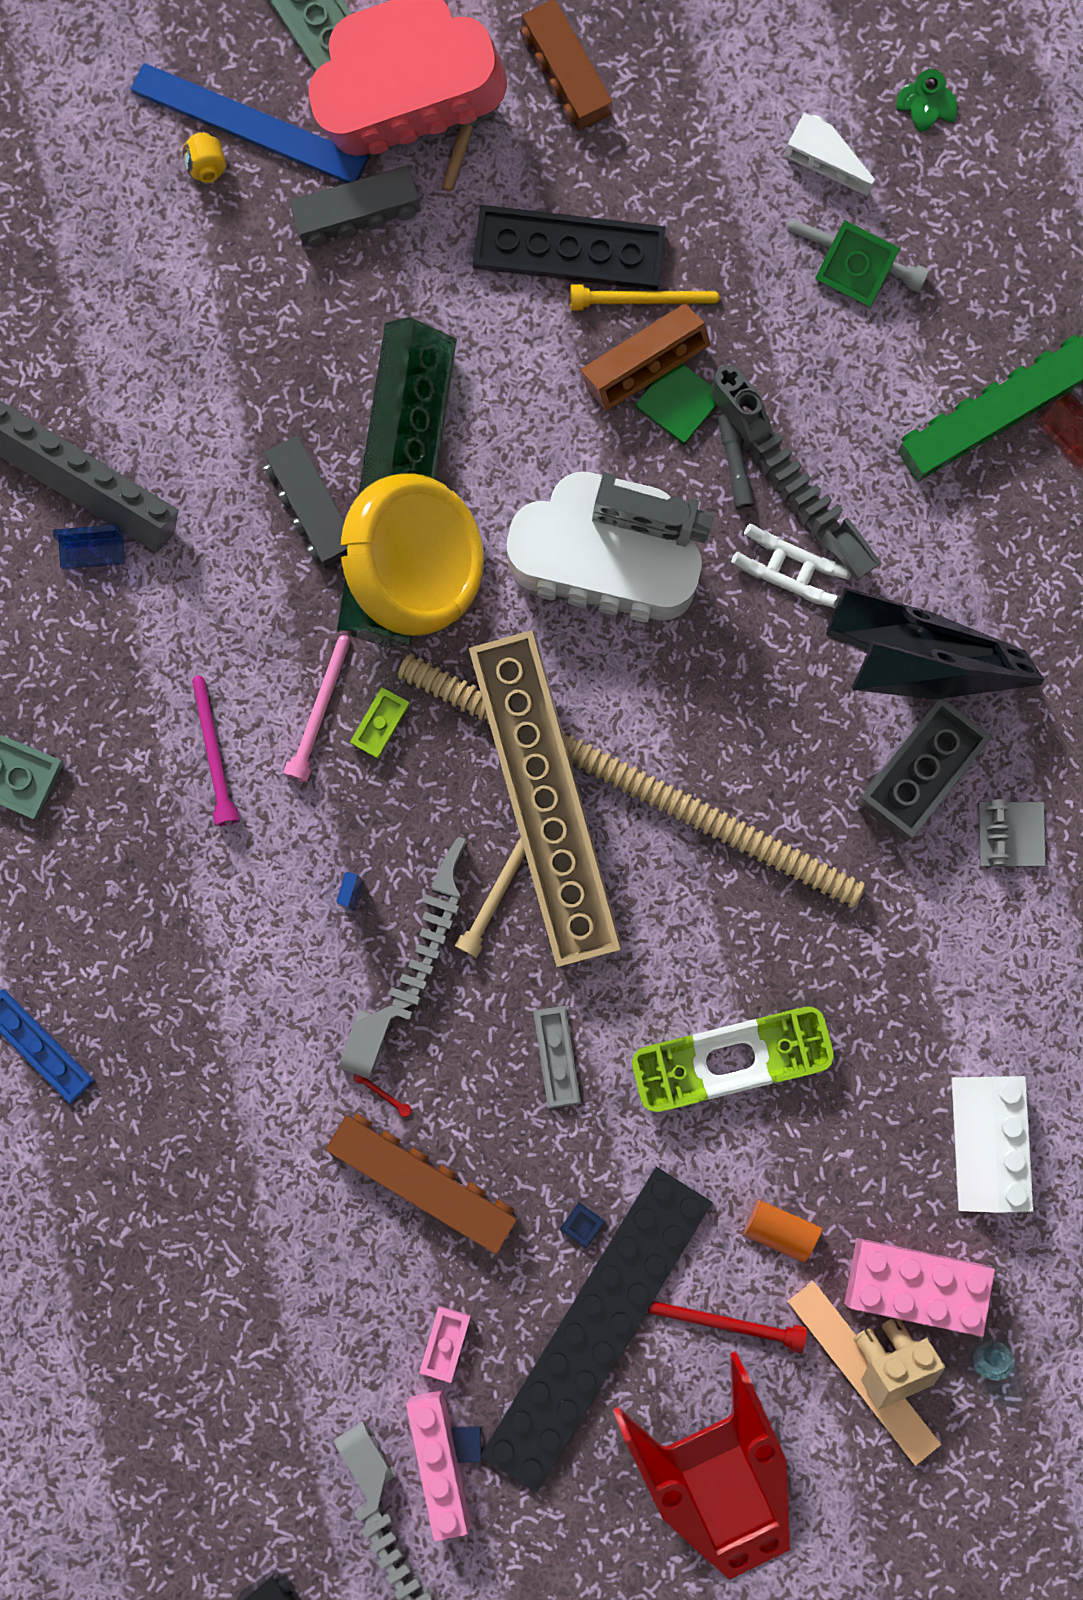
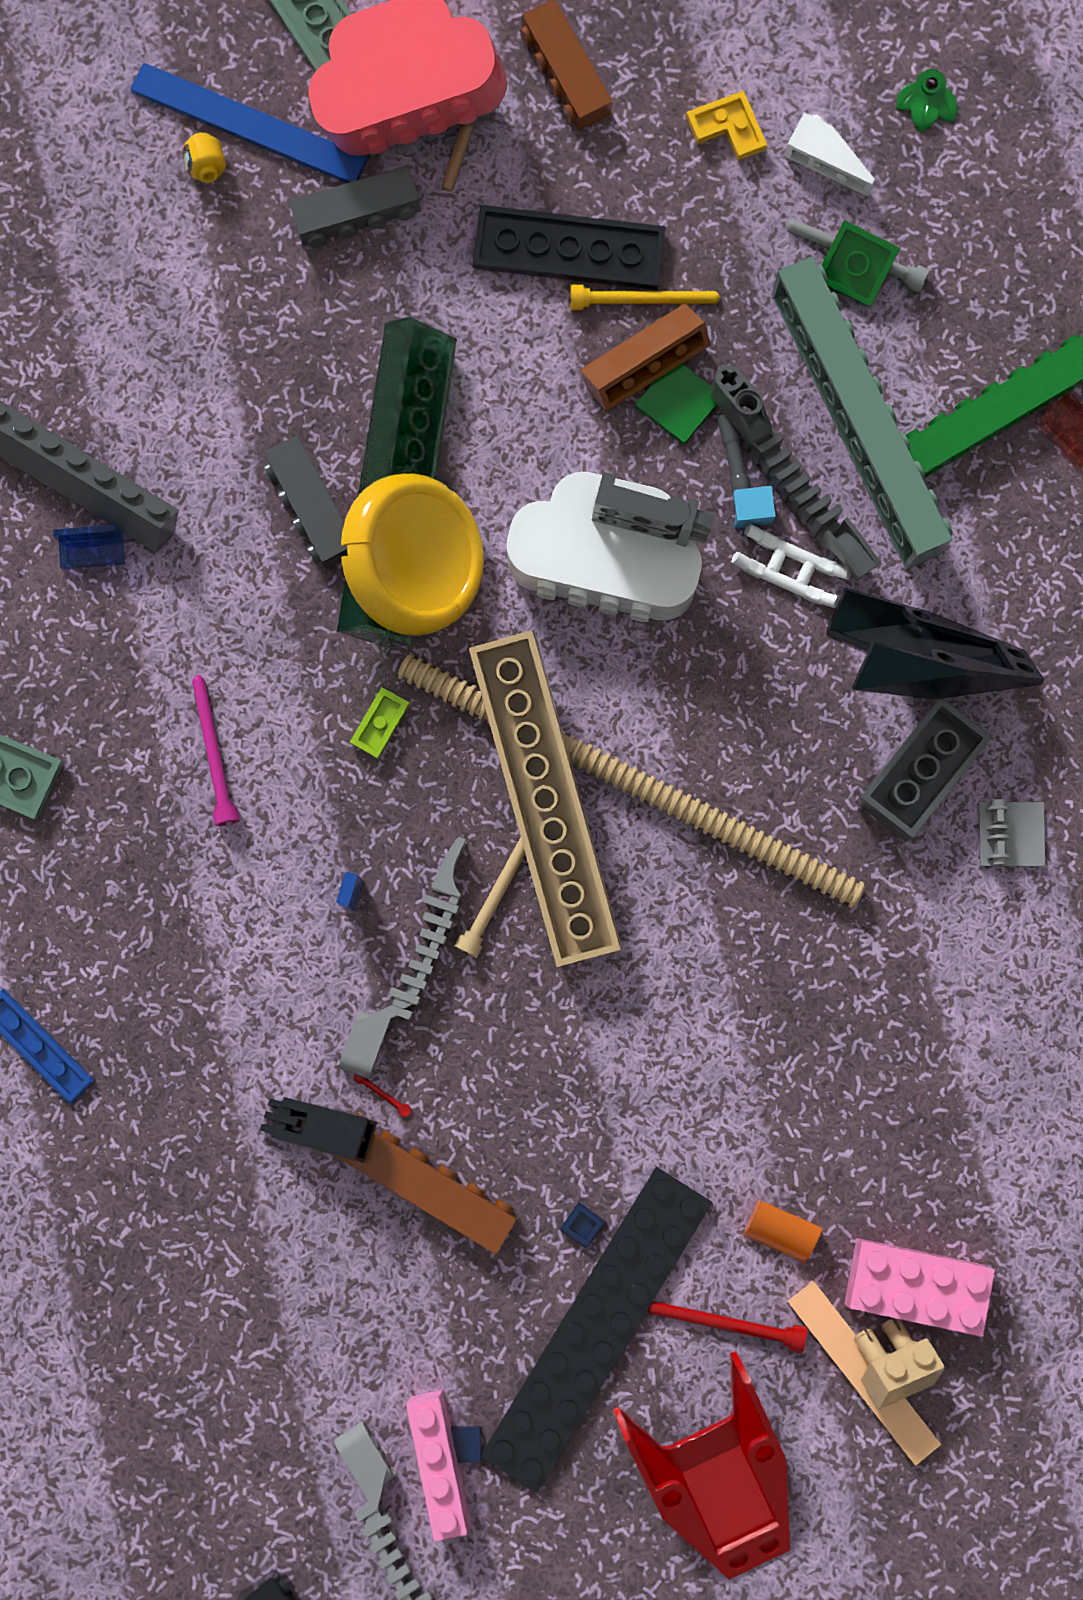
(299, 765): bright pink piece -> none
(323, 1130): none -> black hinge
(444, 1344): bright pink plate -> none
(556, 1057): light grey tile -> none
(730, 117): none -> yellow plate
(754, 506): none -> medium azure panel
(783, 1047): lime piece -> none
(861, 413): none -> sand green brick
(992, 1144): white slope -> none
(993, 1360): clear light blue hat -> none

